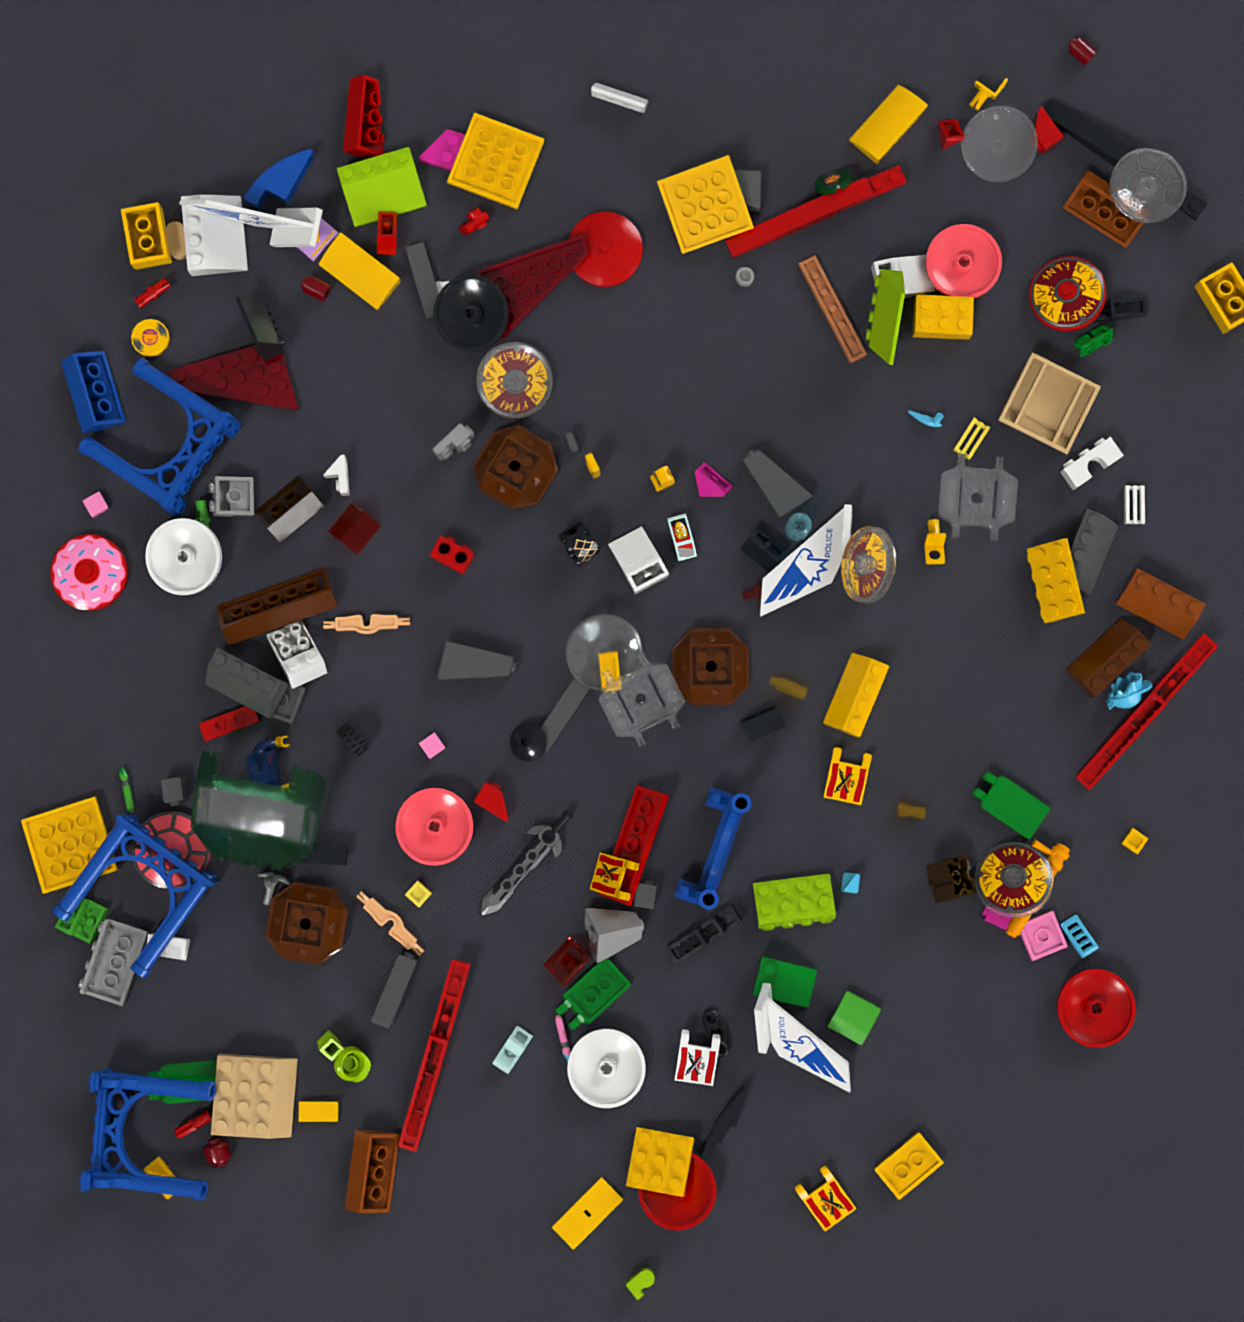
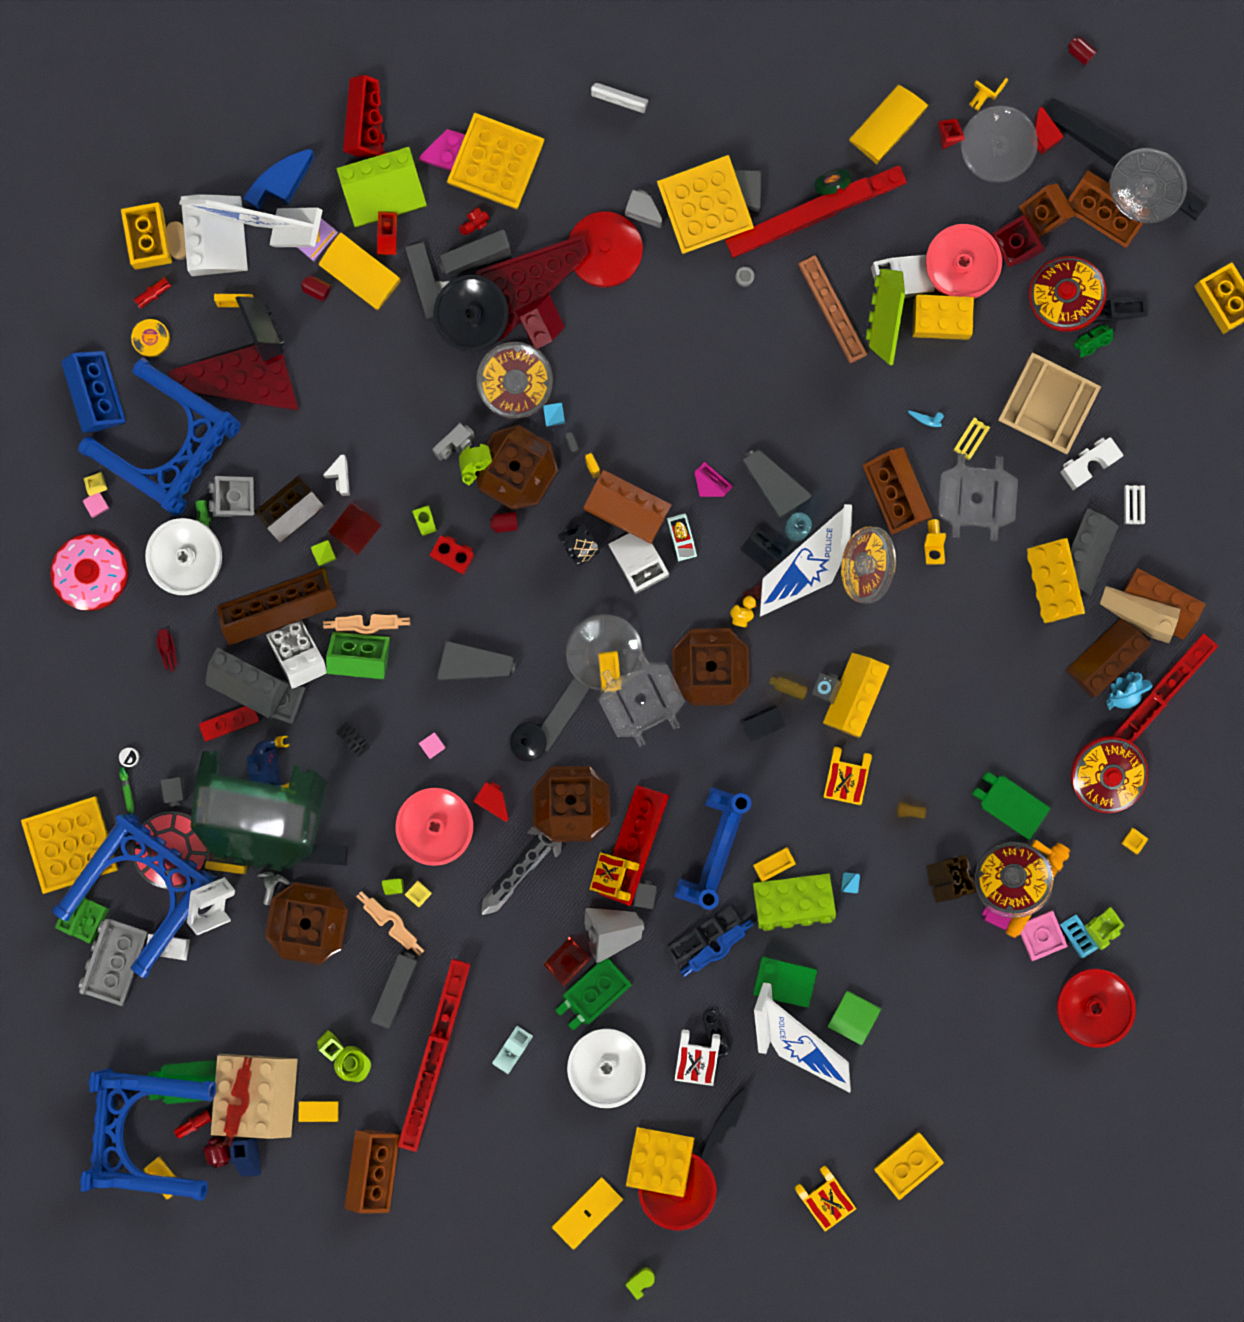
(95, 483): none -> light yellow tile
(129, 757): none -> white tile
(166, 647): none -> dark red piece
(202, 897): none -> white panel
(226, 867): none -> yellow tile
(228, 300): none -> yellow tile
(235, 1112): none -> clear red piece
(245, 1156): none -> dark blue slope
(323, 553): none -> lime slope
(357, 655): none -> bright green slope
(393, 886): none -> lime slope
(425, 520): none -> lime leg
(473, 460): none -> lime cylinder
(476, 254): none -> dark grey slope
(504, 522): none -> dark red brick
(540, 321): none -> dark red slope
(554, 414): none -> medium azure slope
(563, 1036): bright pink piece -> none
(571, 822): none -> reddish brown piece
(627, 506): none -> dark orange slope
(643, 209): none -> light grey slope
(662, 479): yellow leg -> none
(725, 941): none -> blue piece
(741, 615): none -> yellow animal
(774, 864): none -> yellow tile
(827, 687): none -> dark grey brick
(897, 490): none -> dark orange slope
(1018, 241): none -> dark red slope
(1047, 209): none -> dark orange slope
(1104, 928): none -> lime cylinder
(1109, 774): none -> dish
(1148, 616): none -> tan wedge

